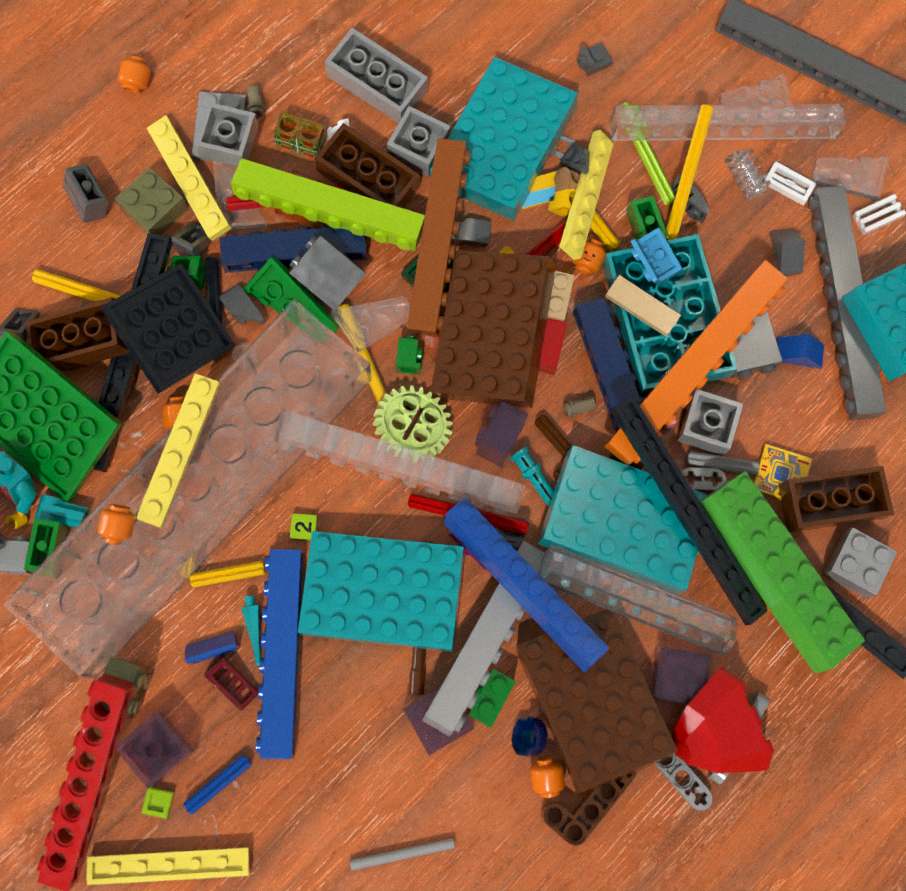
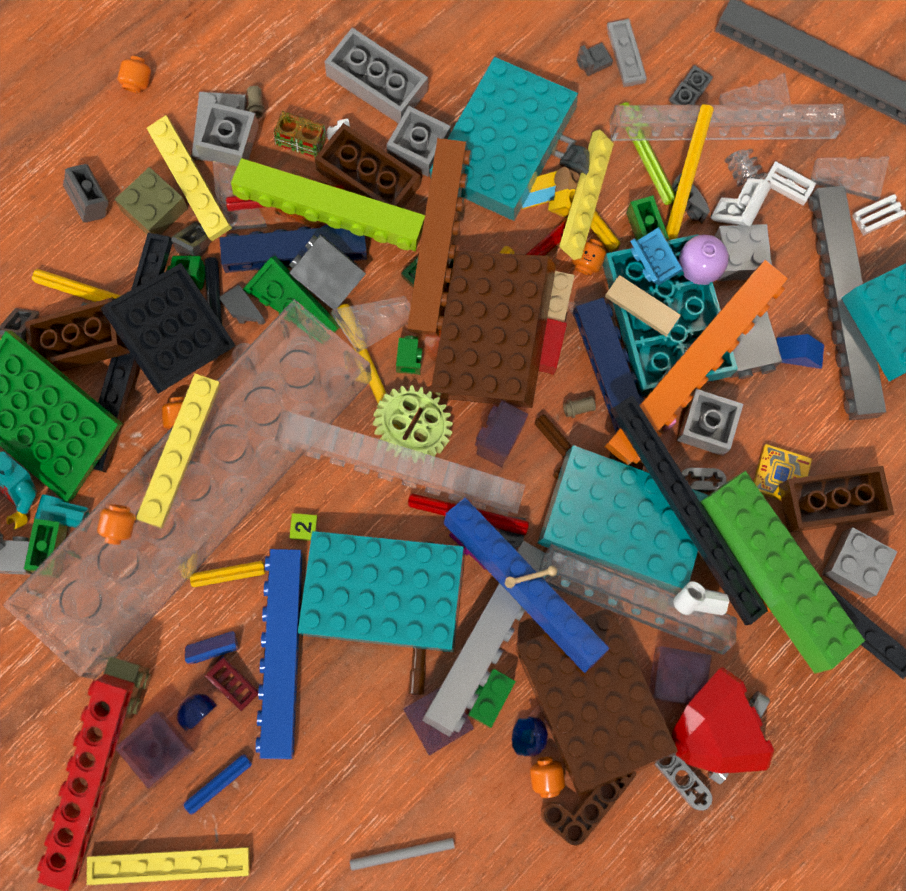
(158, 802): lime tile -> none
(194, 709): none -> clear blue hair
(252, 619): teal piece -> none
(474, 232): dark grey slope -> none
(510, 581): none -> tan hinge
(529, 472): teal pin -> none
(626, 53): none -> light grey tile
(691, 88): none -> dark grey slope
(696, 598): none -> white piece
(704, 259): none -> lavender cylinder
(723, 463): light grey axle -> none
(745, 208): none -> white brick
(746, 249): none -> light grey brick
(788, 251): dark grey slope -> none

